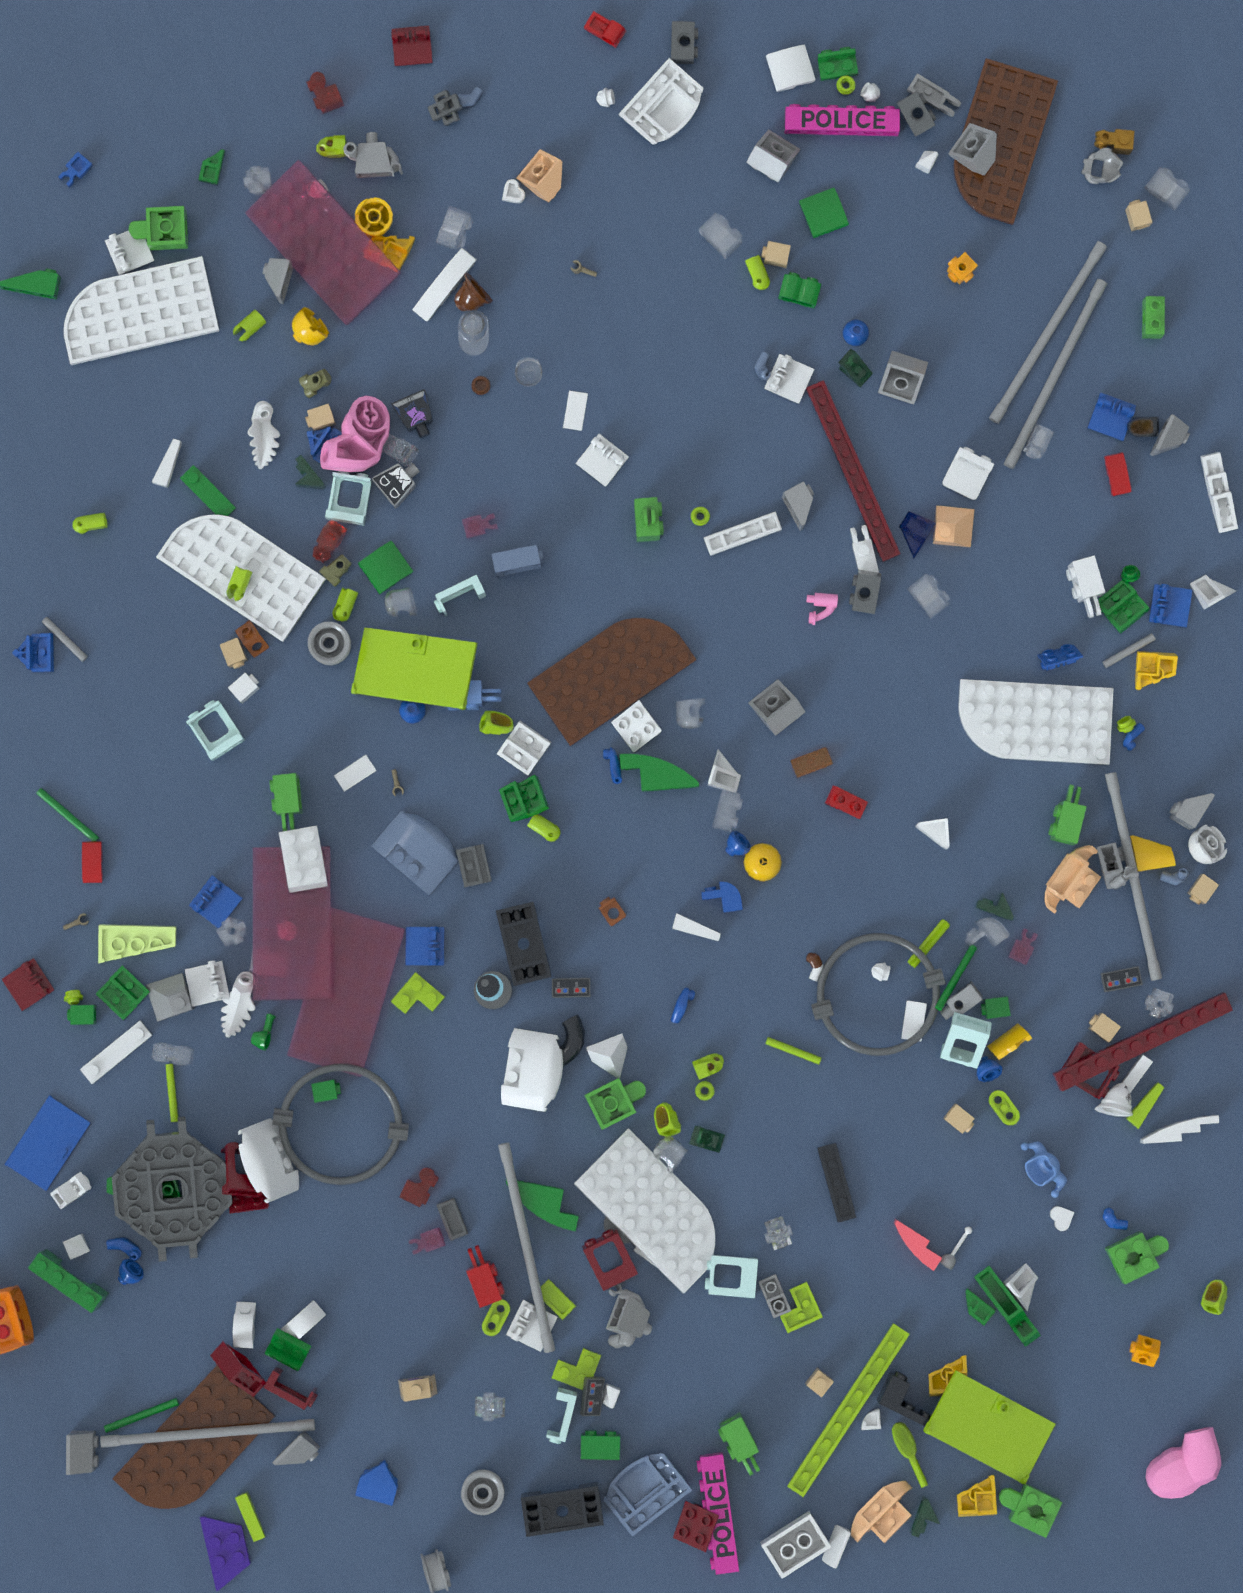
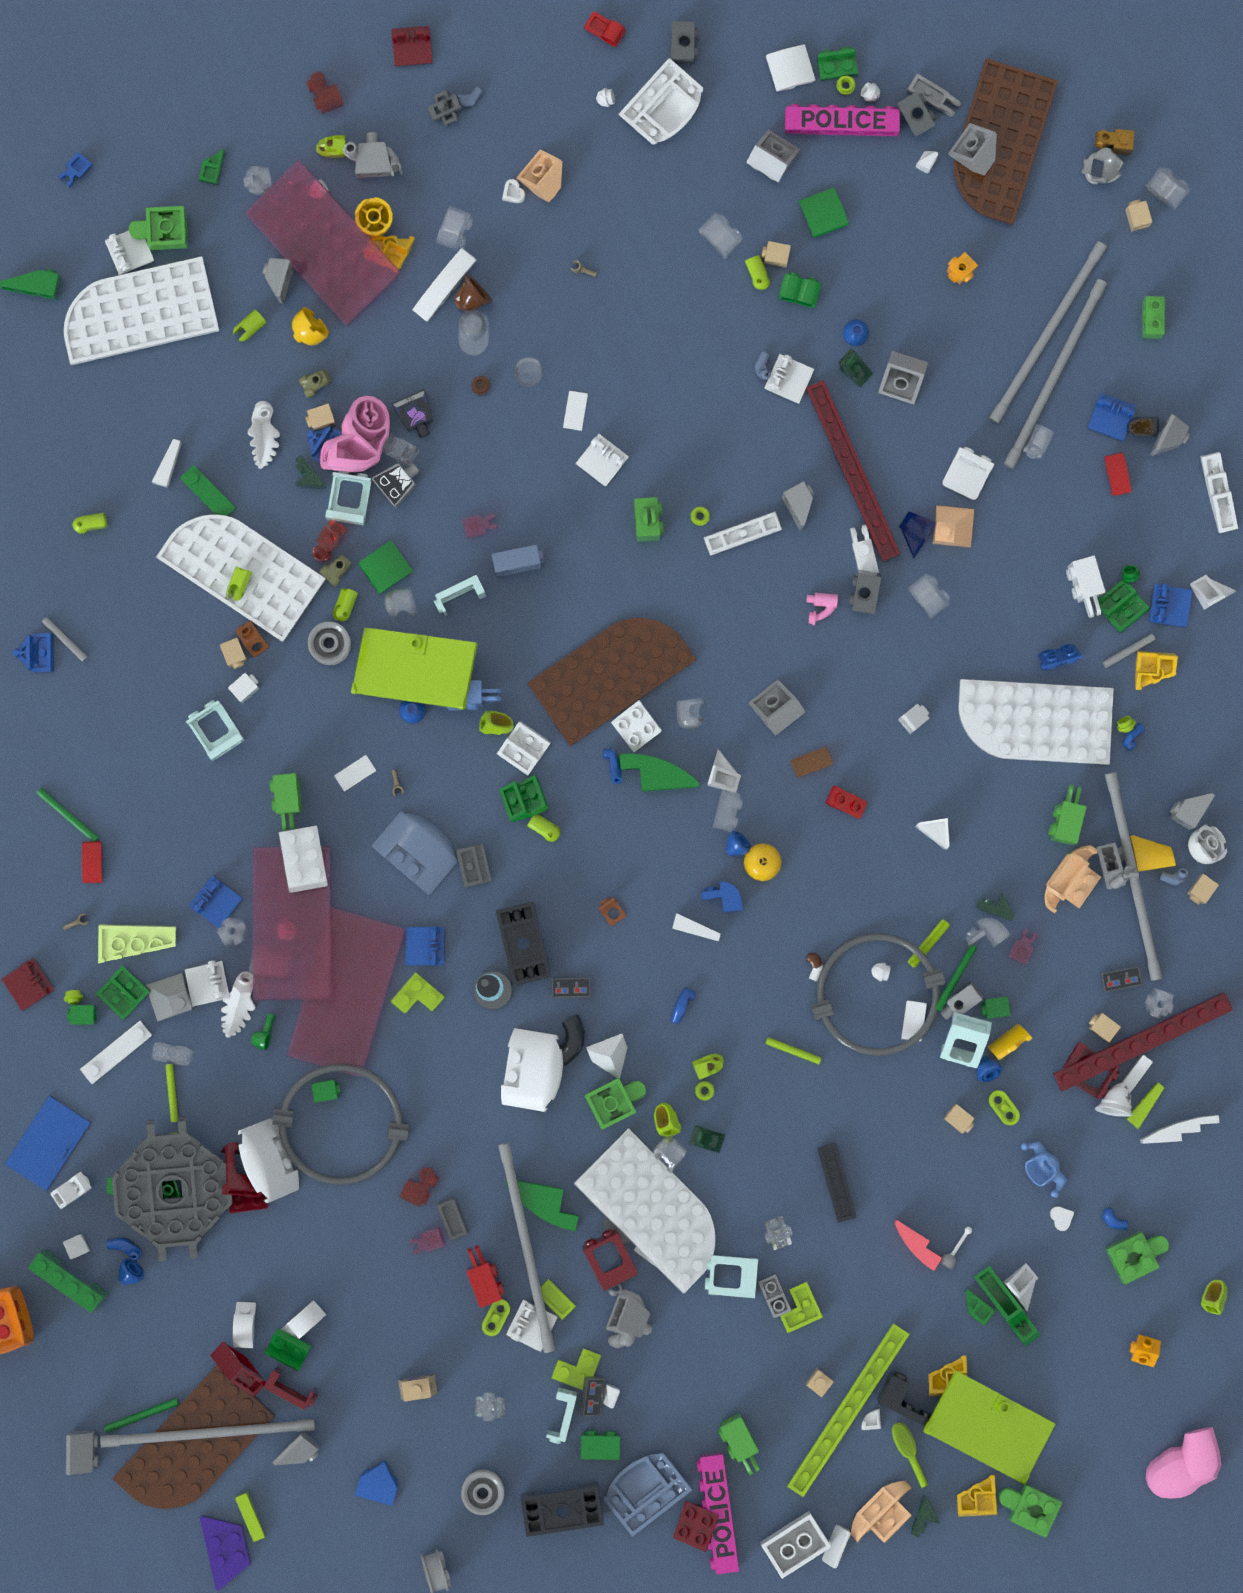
(914, 718): none -> white slope

